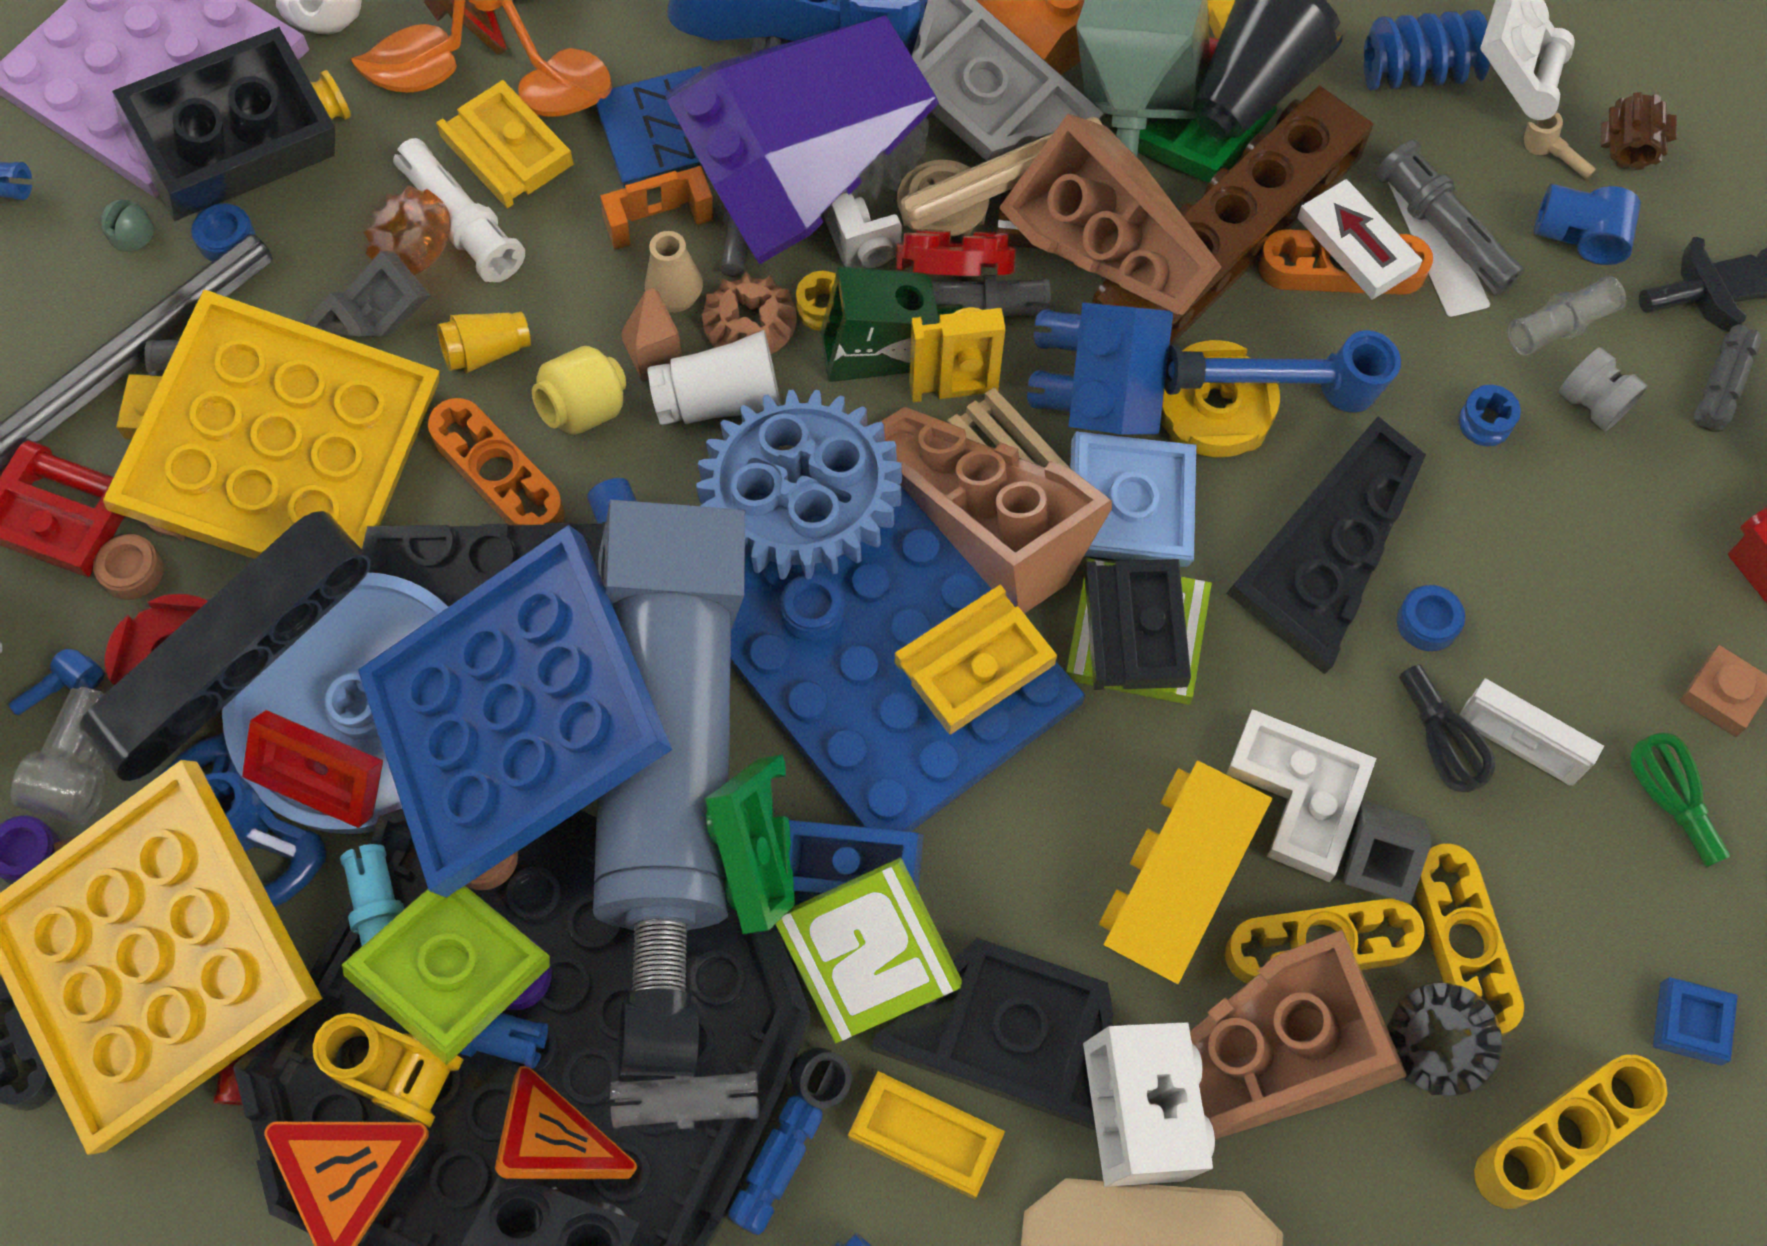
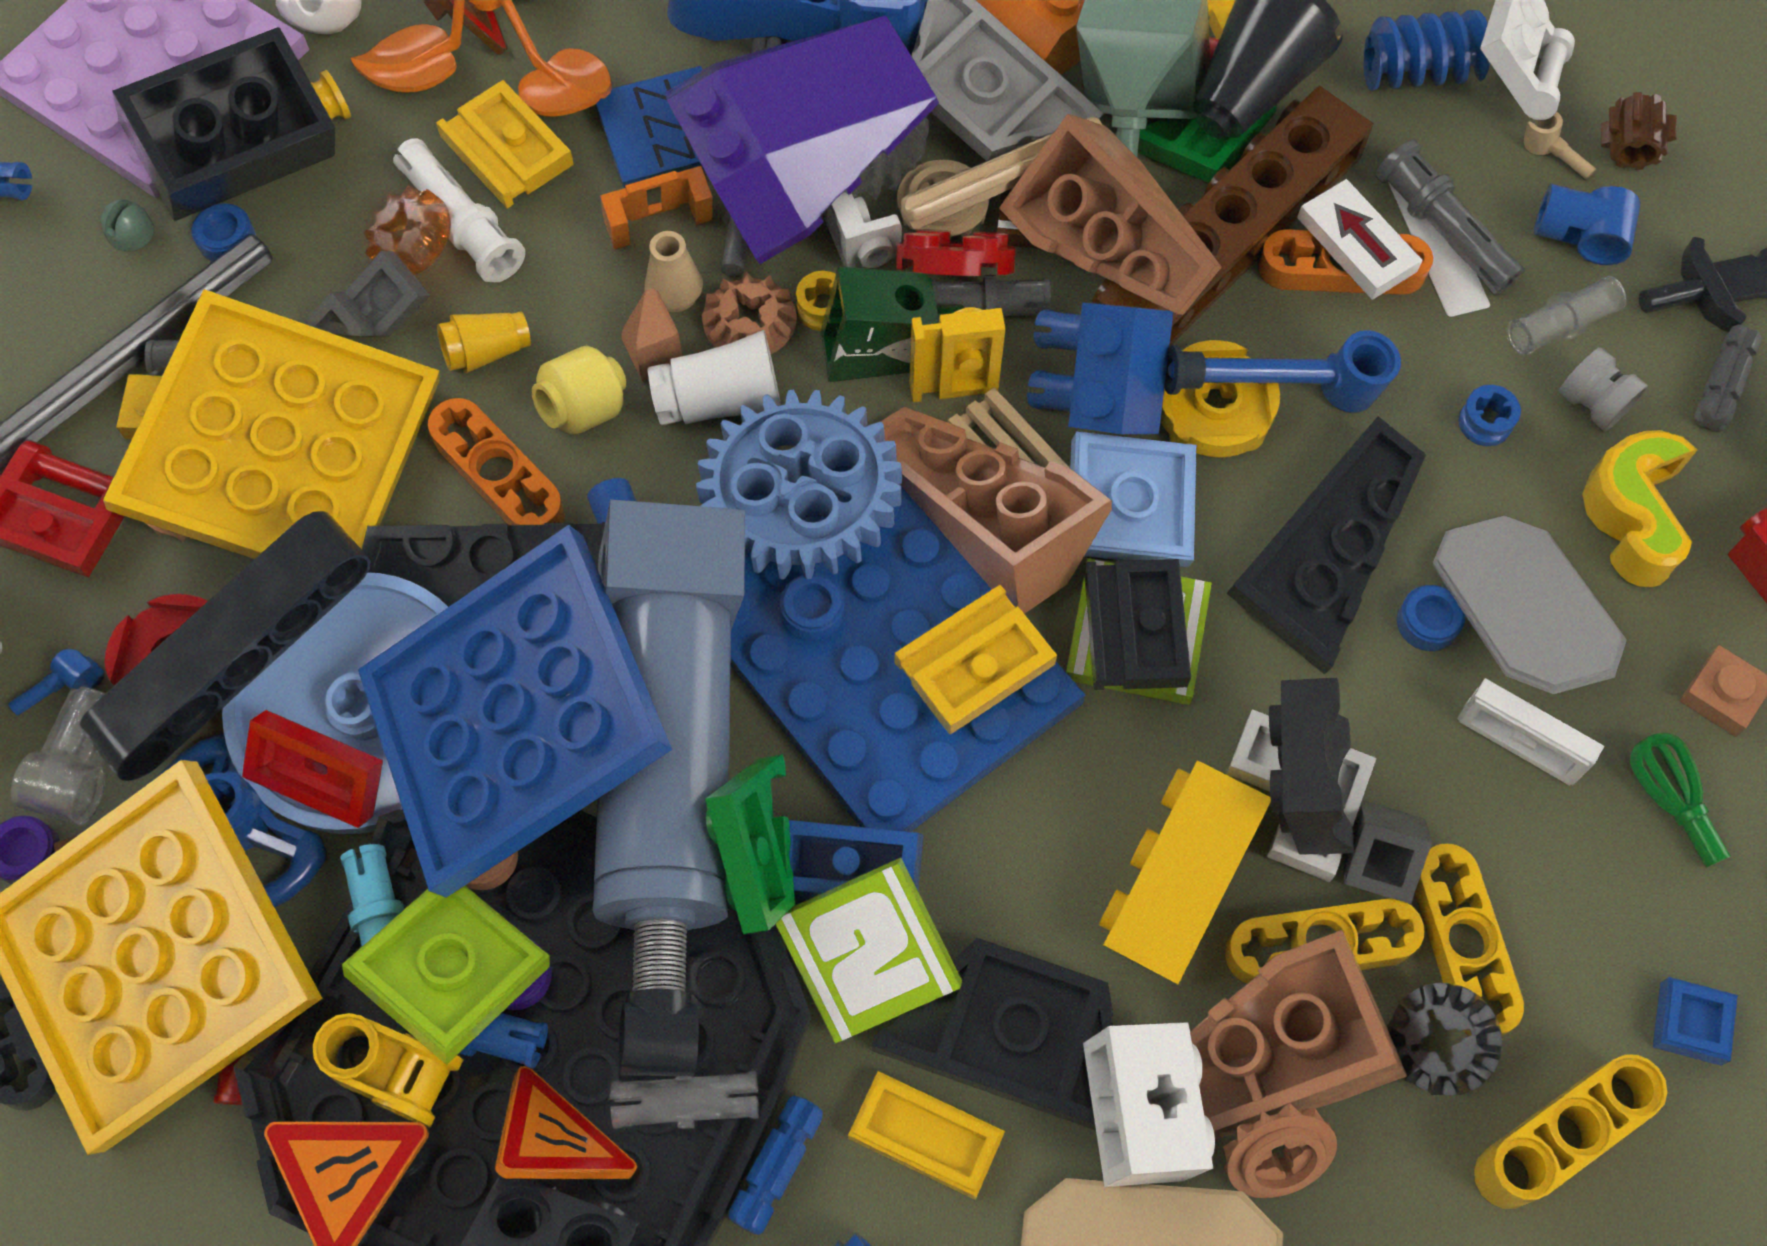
(128, 567): nougat tile -> none
(828, 1081): black hinge -> none
(1307, 1152): none -> nougat gear
(1310, 753): none -> black brick
(1438, 713): black piece -> none
(1529, 605): none -> light grey shield
(1629, 508): none -> yellow animal

